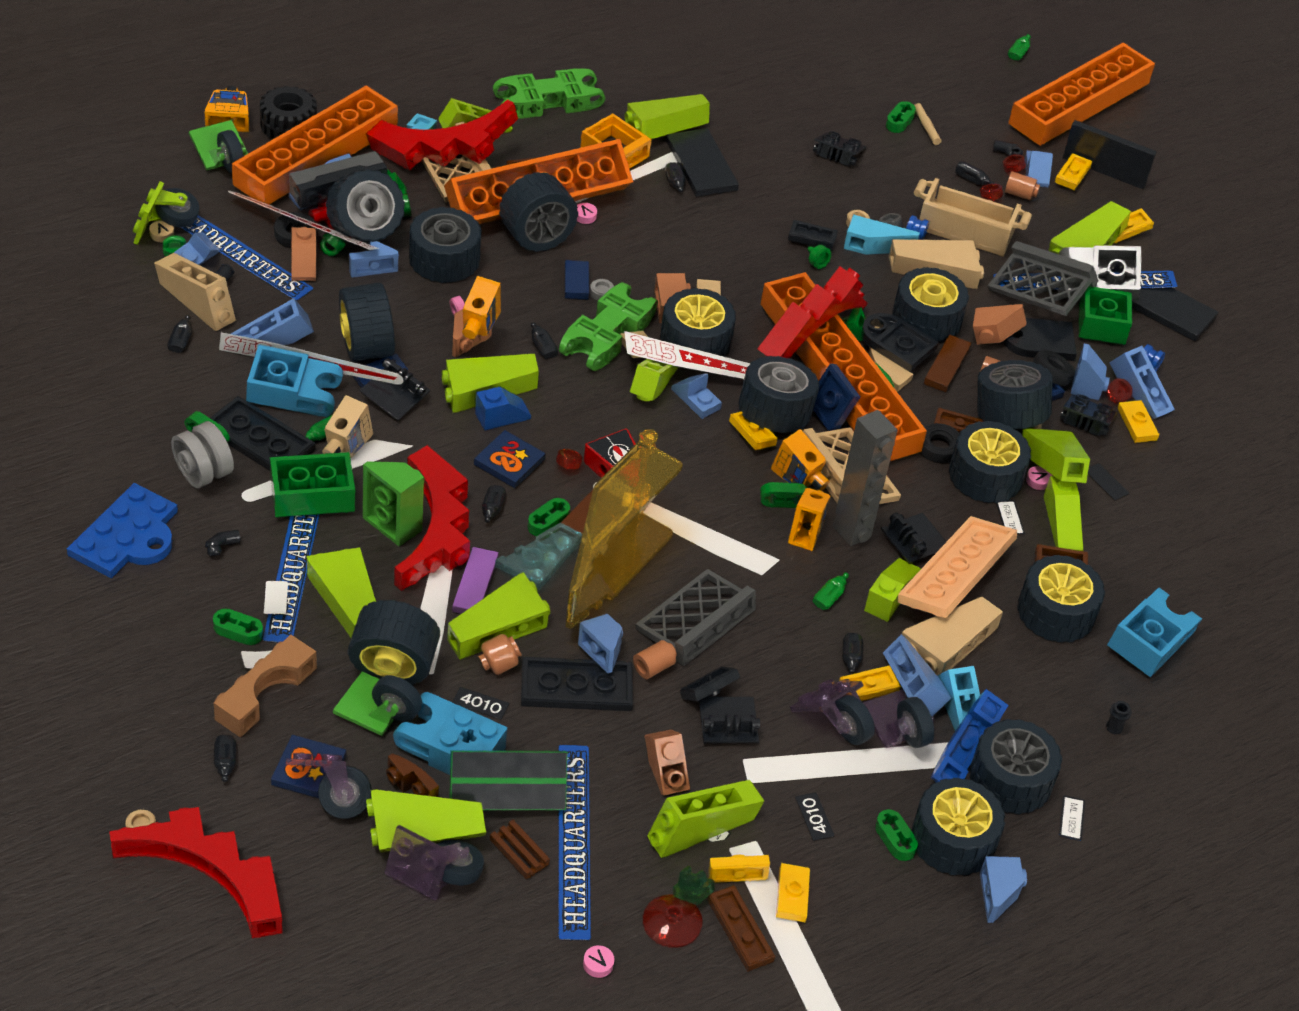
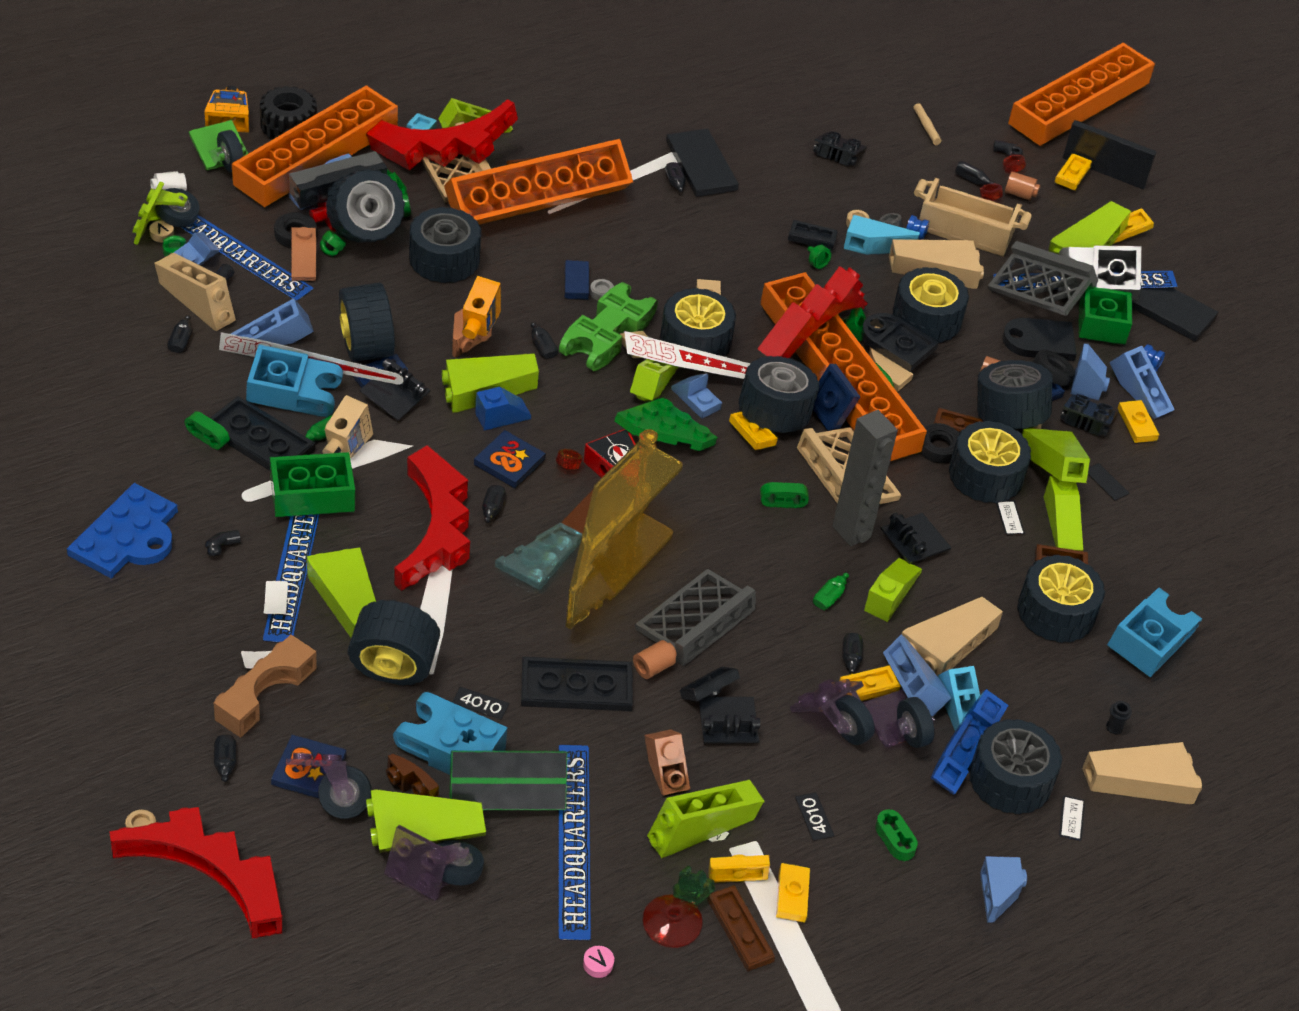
(170, 180): none -> white brick
(202, 454): light grey wheel -> none
(238, 626): green beam -> none
(333, 232): sticker -> none
(373, 261): medium blue slope -> none
(377, 702): plate -> none
(393, 499): bright green slope -> none
(456, 304): bright pink tile -> none
(475, 579): medium lavender tile -> none
(499, 654): nougat head -> none
(509, 610): lime slope -> none
(510, 832): reddish brown tile -> none
(538, 211): black wheel -> none
(546, 515): green beam -> none
(550, 92): bright green piece -> none
(586, 213): bright pink tile -> none
(601, 640): medium blue slope -> none
(636, 142): light orange window -> none
(665, 286): nougat slope -> none
(668, 115): lime slope -> none
(668, 422): none -> green plate
(712, 541): white sticker -> none
(800, 462): light orange torso -> none
(813, 509): light orange torso -> none
(842, 763): white sticker -> none
(900, 117): green beam -> none
(947, 363): reddish brown tile -> none
(957, 567): light nougat plate -> none
(958, 826): black wheel -> none
(998, 322): nougat slope -> none
(1019, 48): green piece -> none
(1037, 478): bright pink tile -> none
(1039, 166): medium blue slope -> none
(1119, 390): clear red tile -> none
(1144, 772): none -> tan slope

